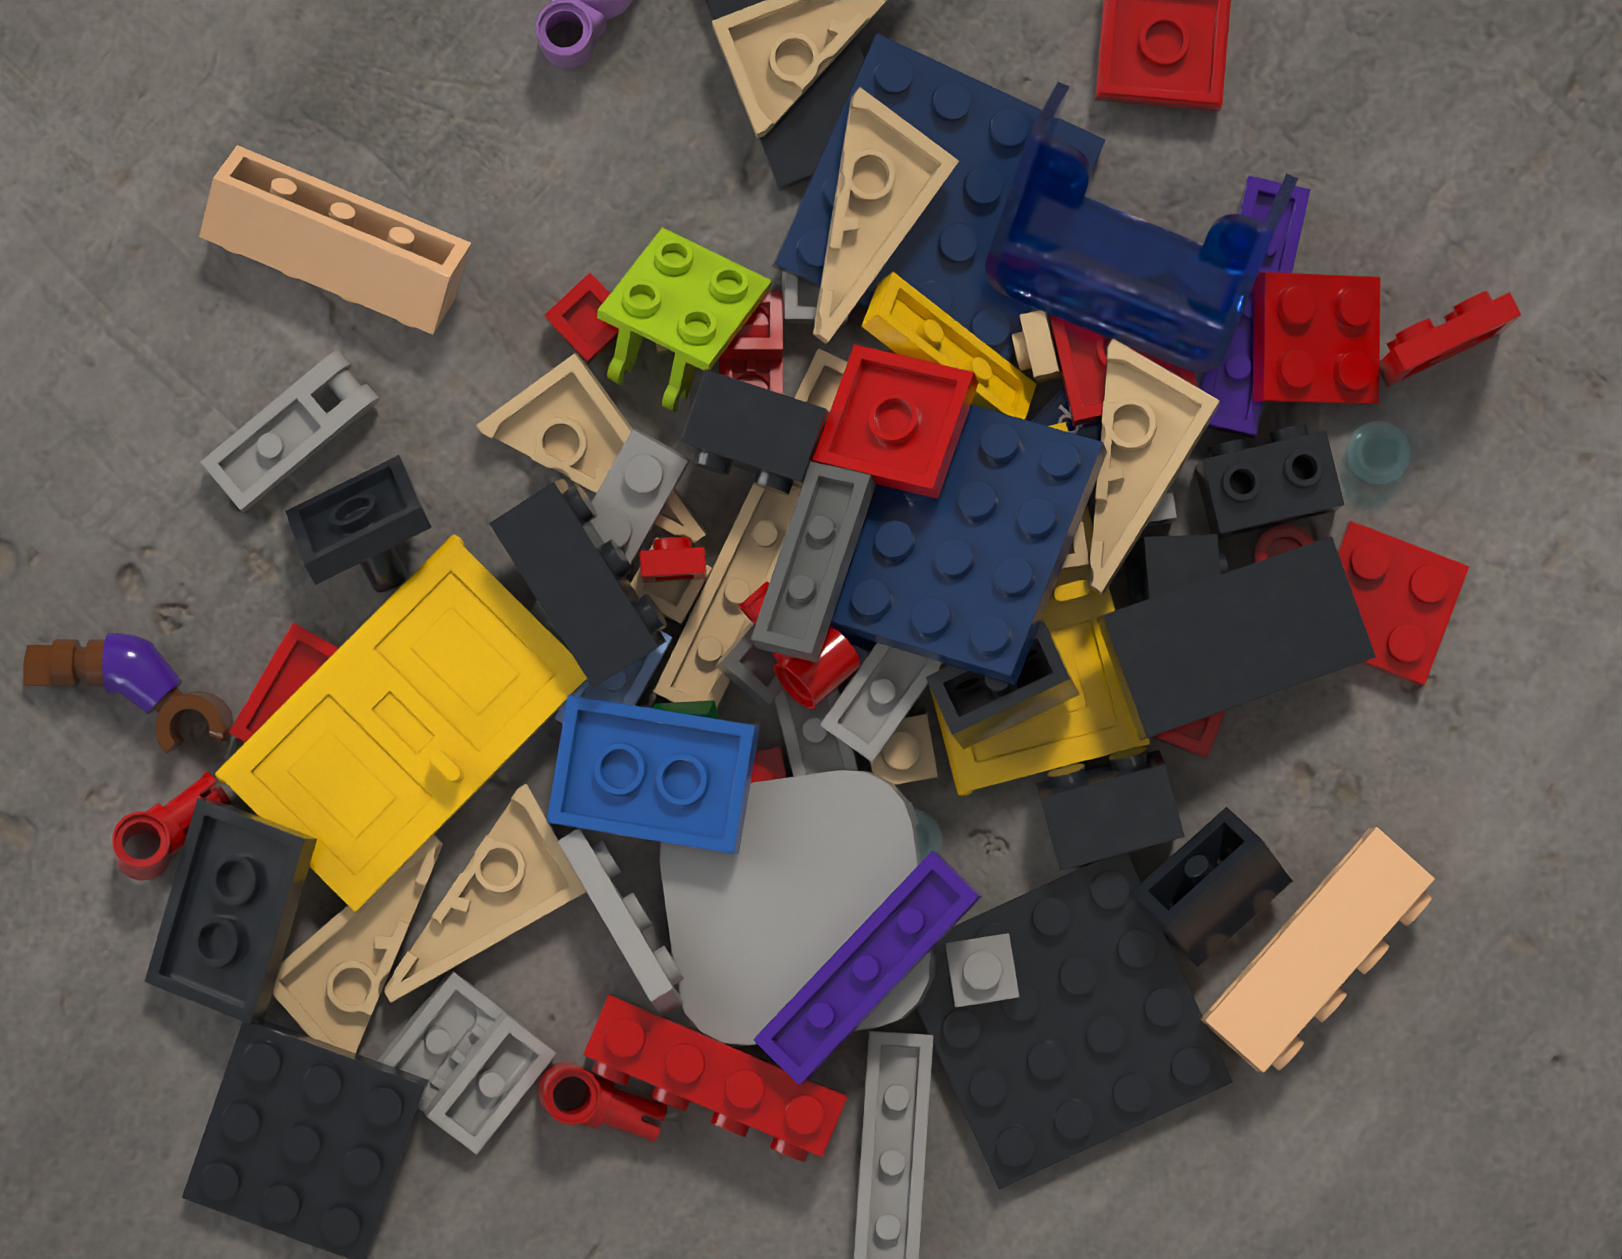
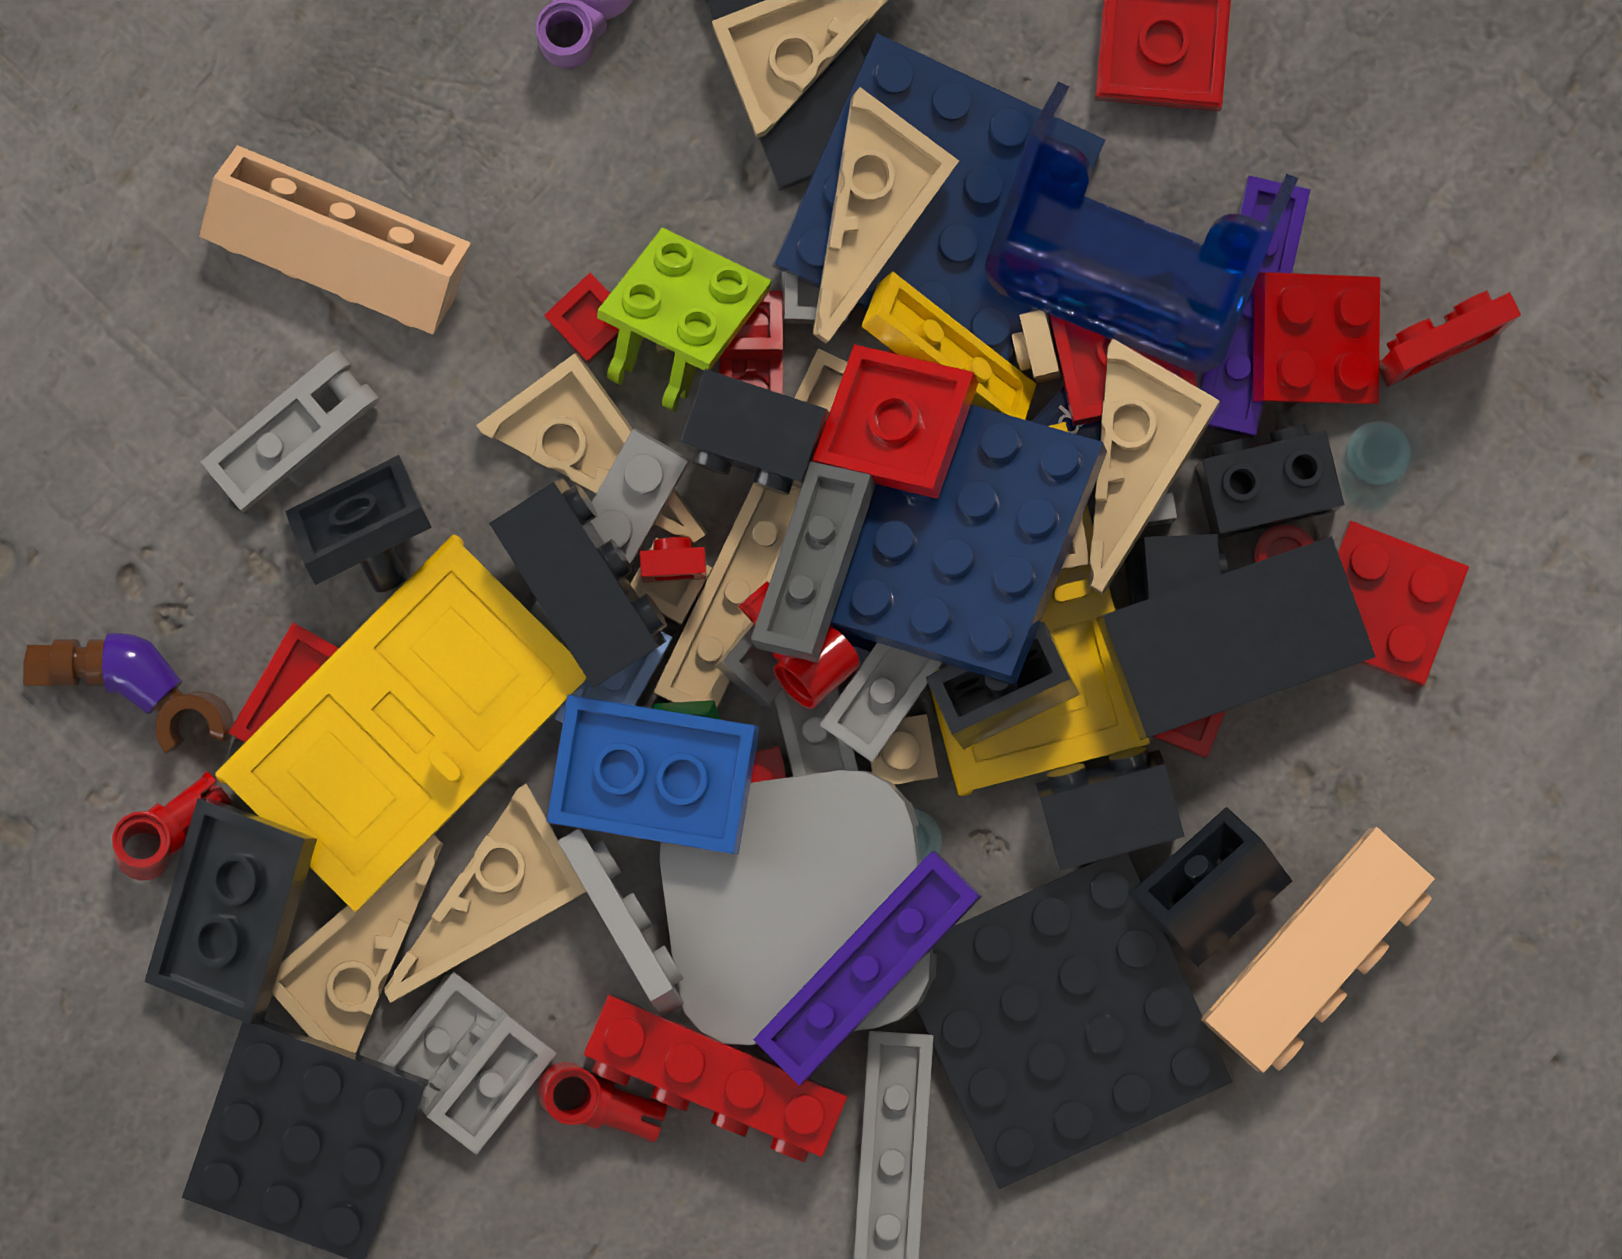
(981, 970): light grey plate -> none

